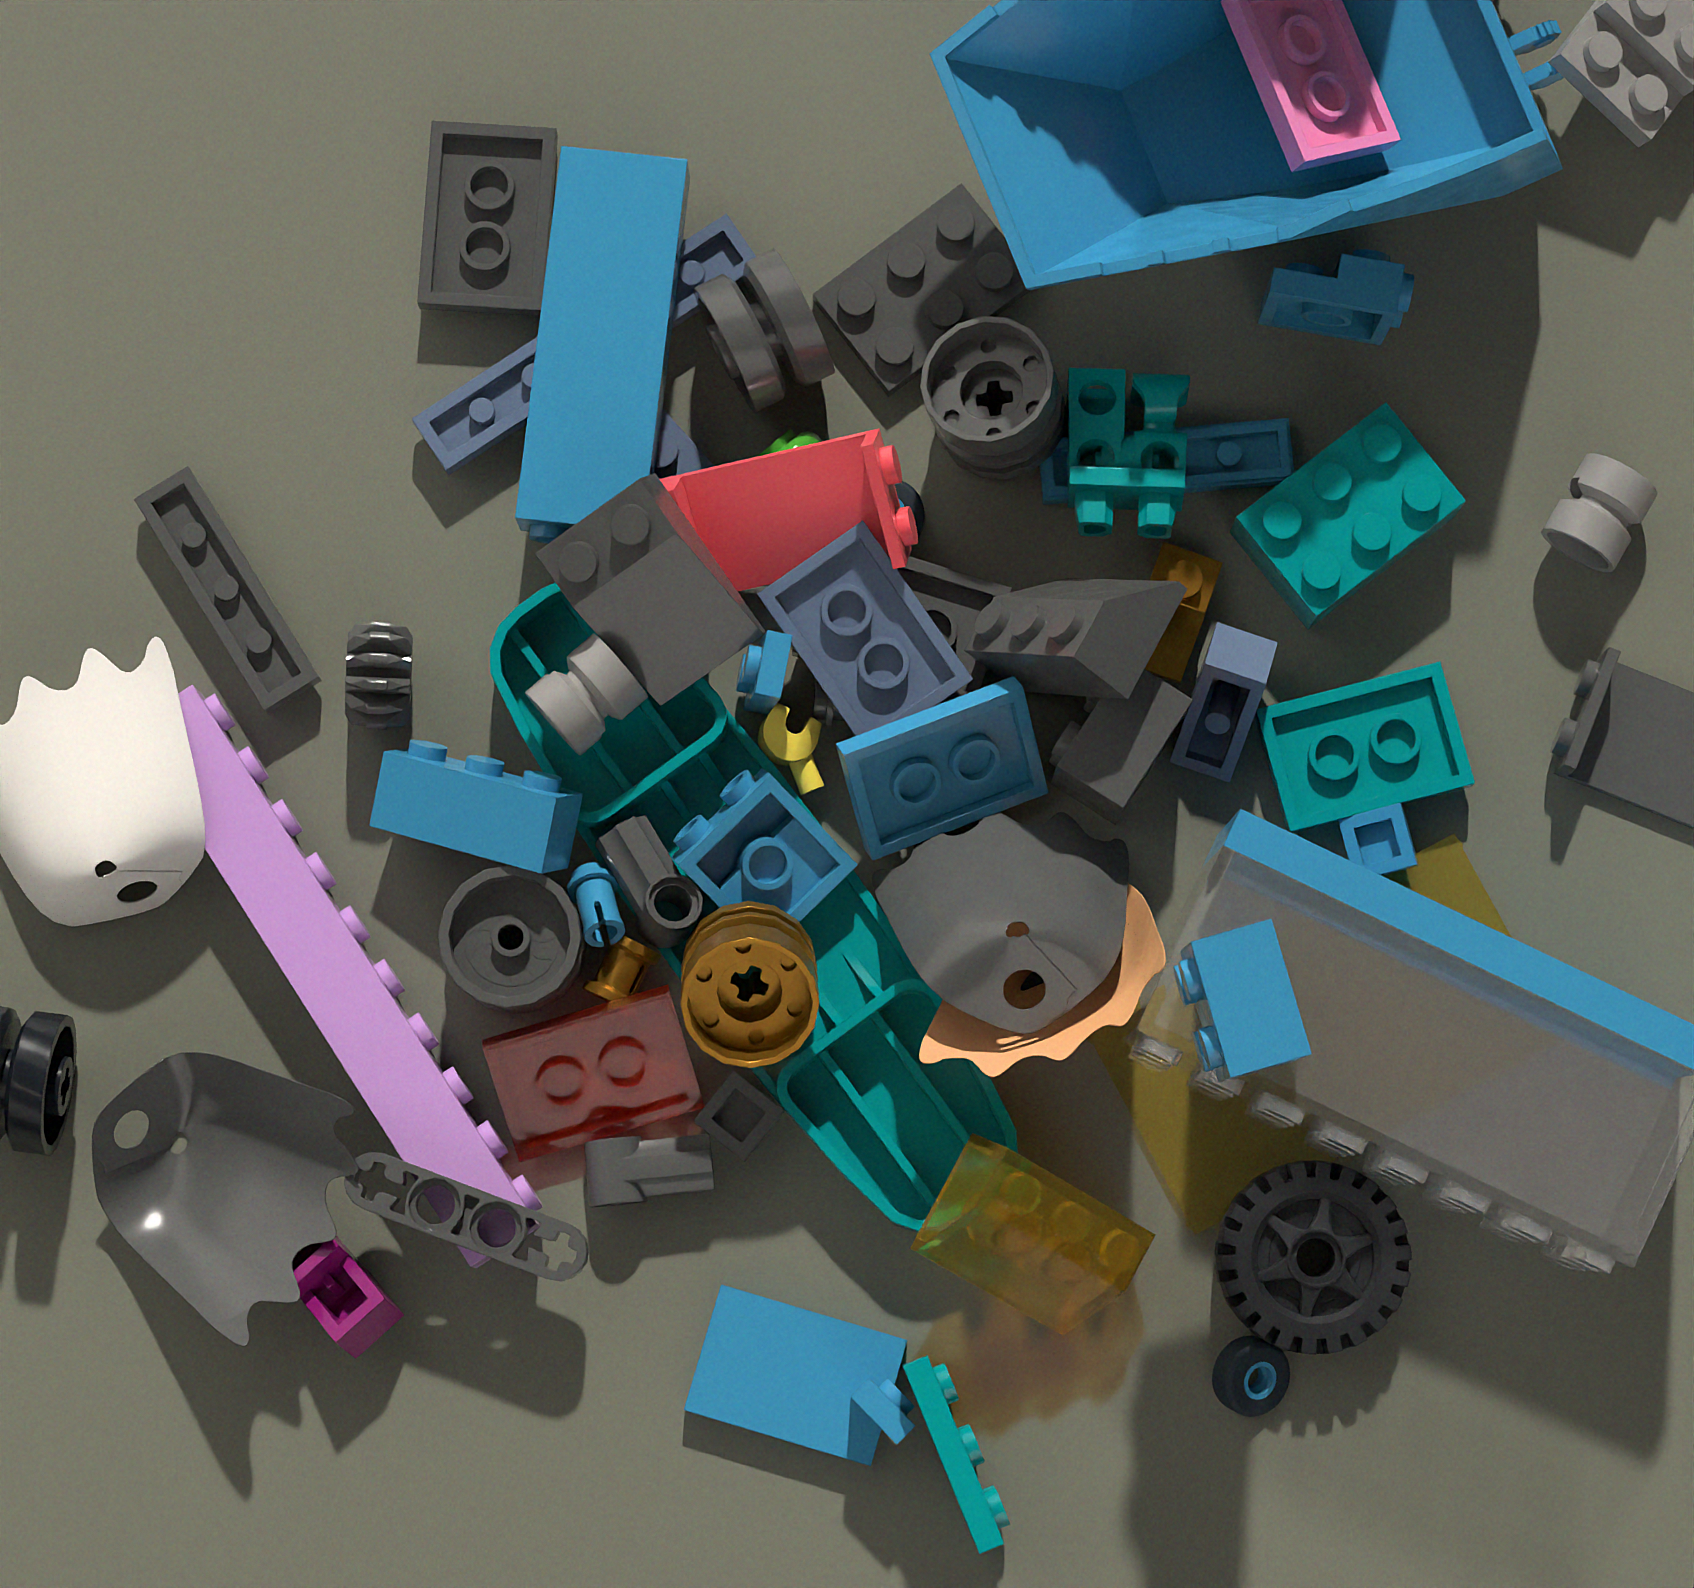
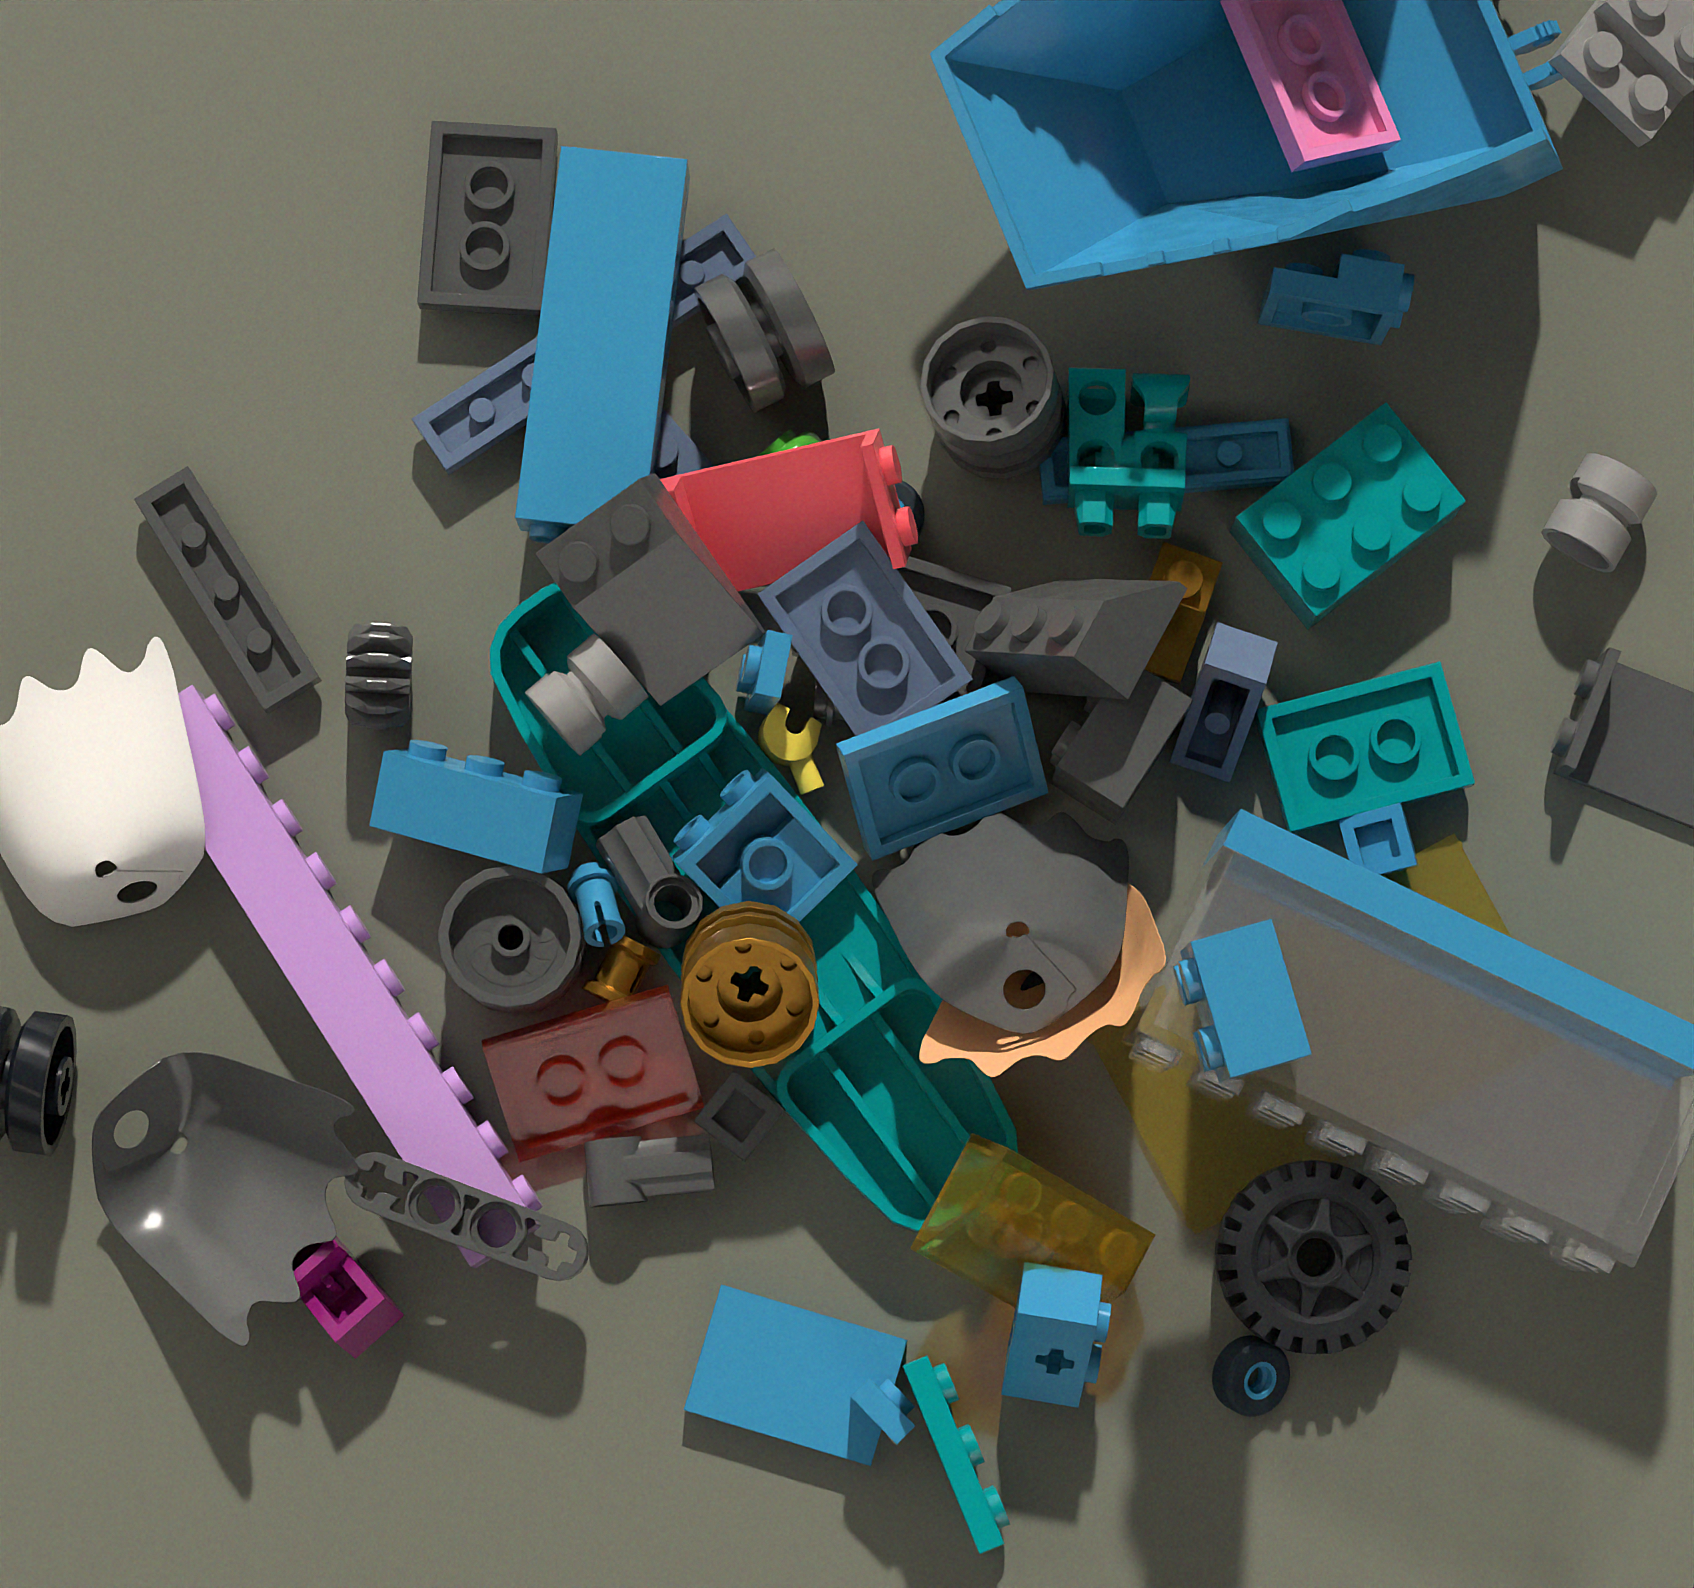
(920, 285): dark grey plate -> none
(1054, 1335): none -> dark azure brick

